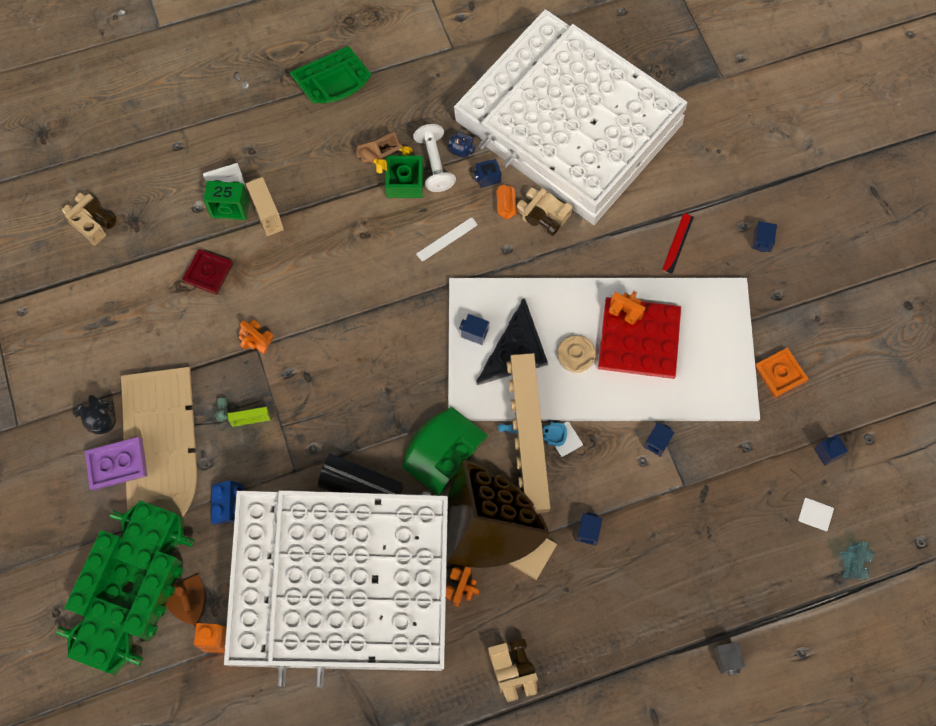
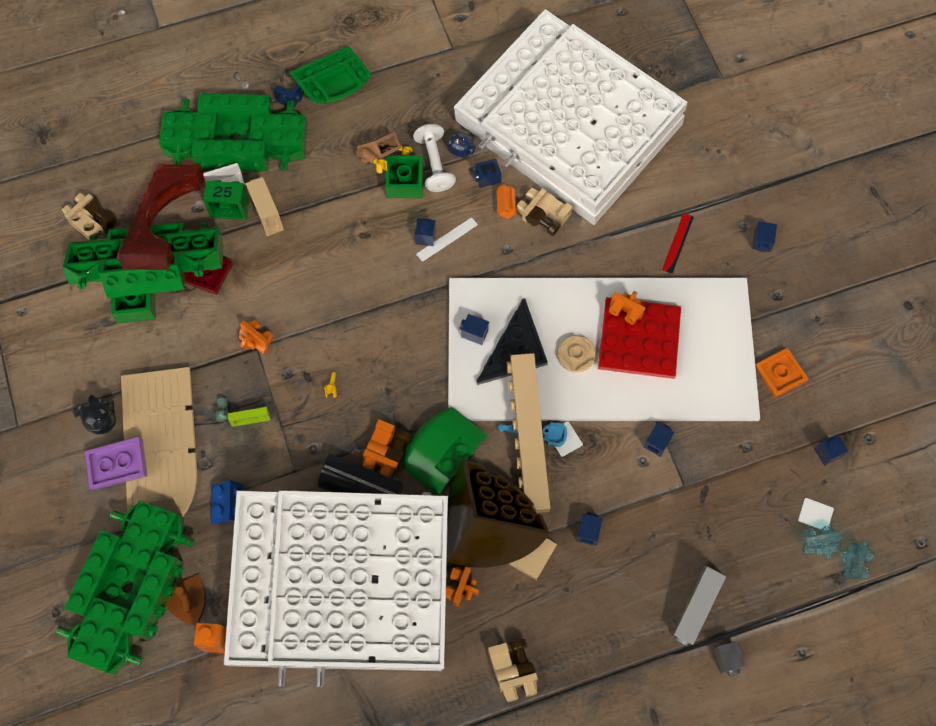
(98, 261): none -> green piece
(134, 308): none -> green brick
(141, 247): none -> clear red arch
(209, 132): none -> green piece
(283, 95): none -> dark blue bracket
(331, 388): none -> yellow hand
(380, 453): none -> orange hips
(425, 232): none -> dark blue brick
(698, 605): none -> light grey slope
(822, 544): none -> clear light blue hips

